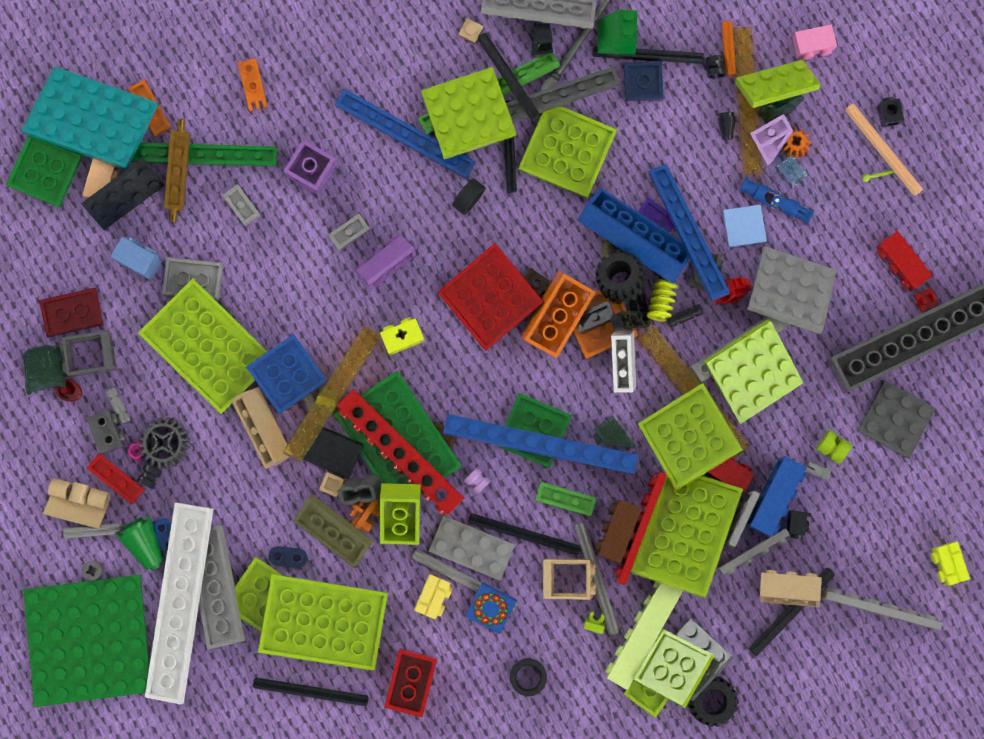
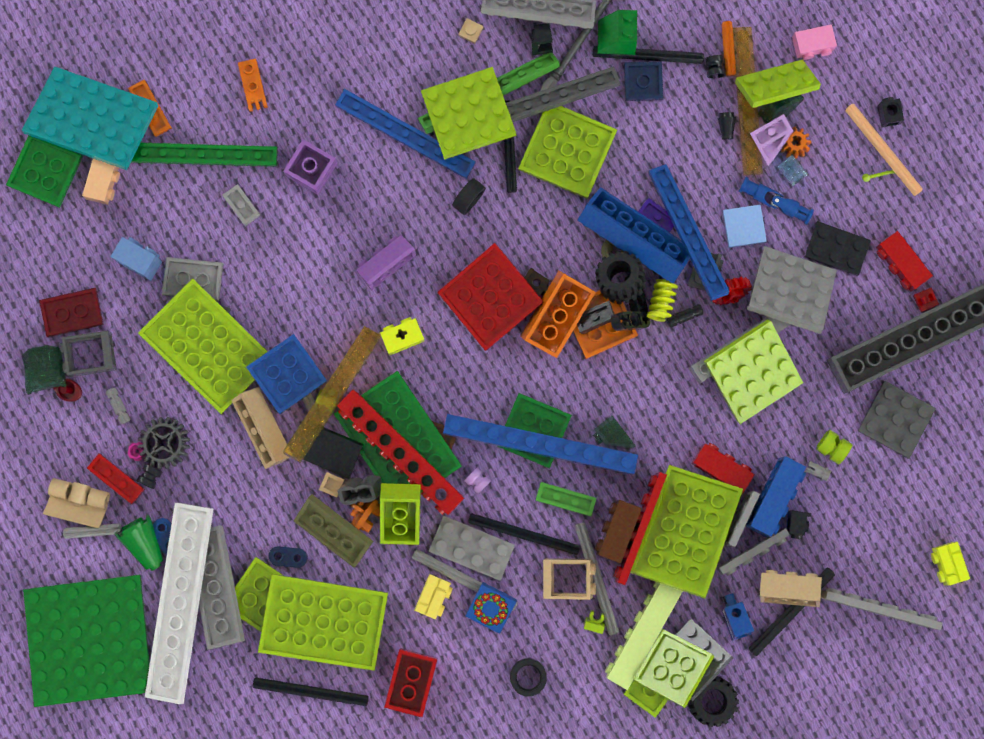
(97, 569): flat silver wheel -> none
(106, 431): dark grey brick -> none
(123, 194): black plate -> none
(177, 170): pearl gold plate -> none
(349, 232): light grey plate -> none
(509, 77): black axle -> none
(623, 361): white brick -> none
(678, 372): clear yellow plate -> none
(690, 436): lime plate -> none
(739, 626): none -> blue torso
(837, 248): none -> black plate

